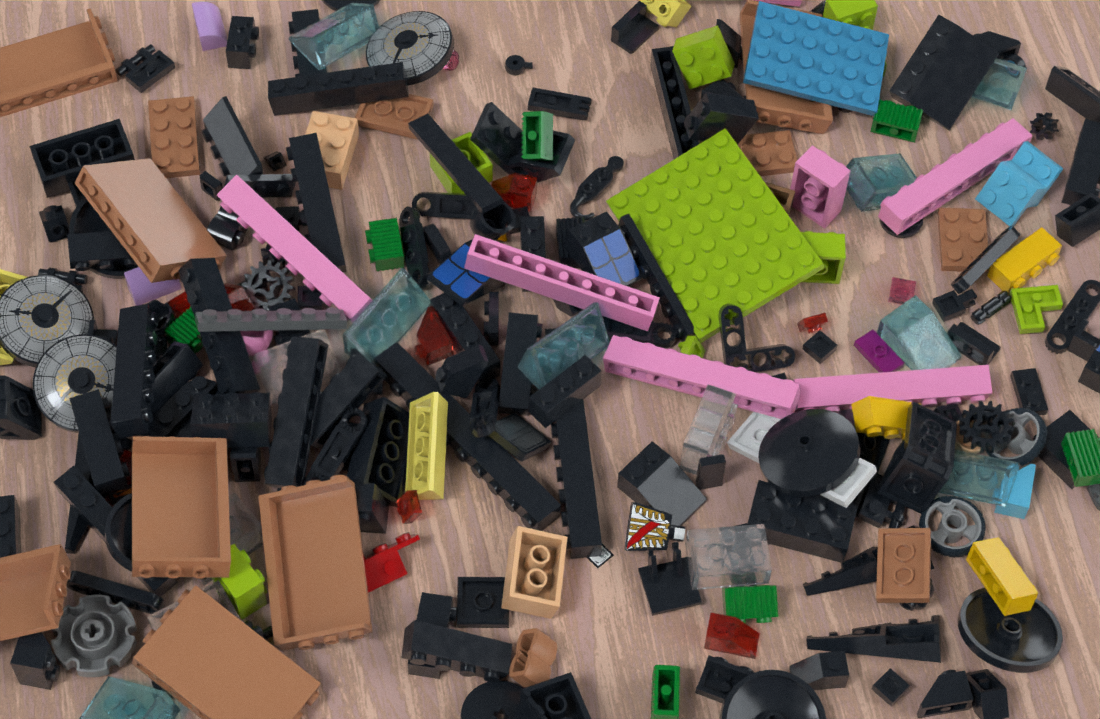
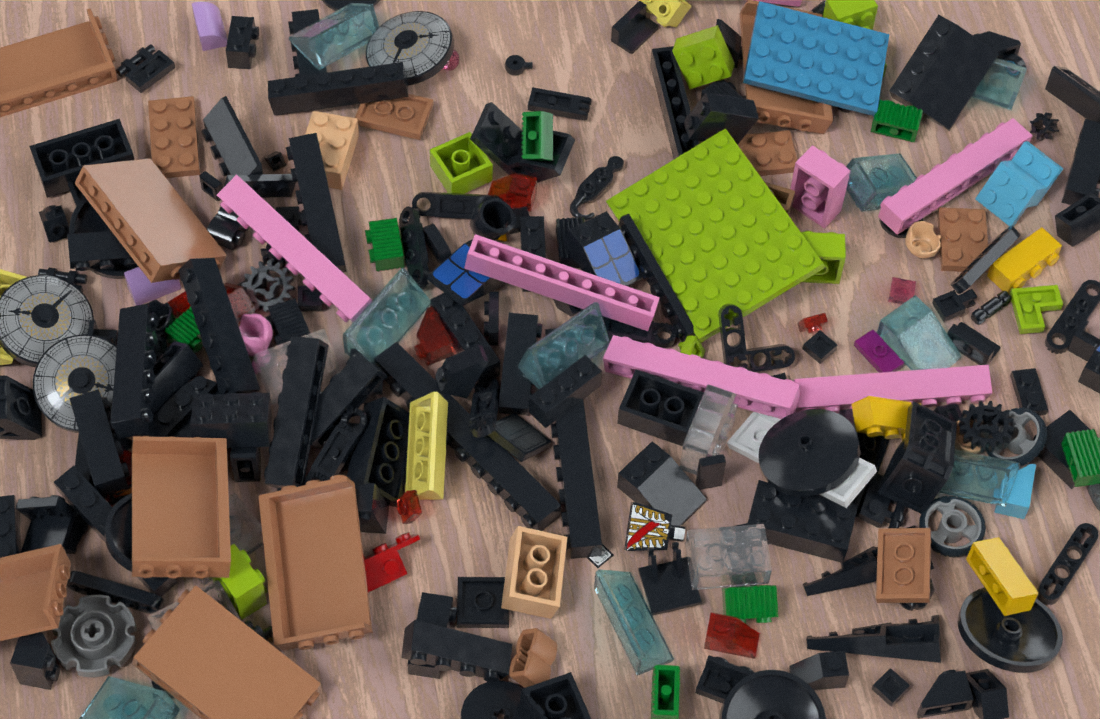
(49, 523): none -> black bracket
(265, 320): dark grey plate -> none
(455, 163): black tile -> none
(631, 620): none -> clear light blue slope
(659, 407): none -> black brick
(922, 240): none -> light nougat hair
(1065, 562): none -> black beam

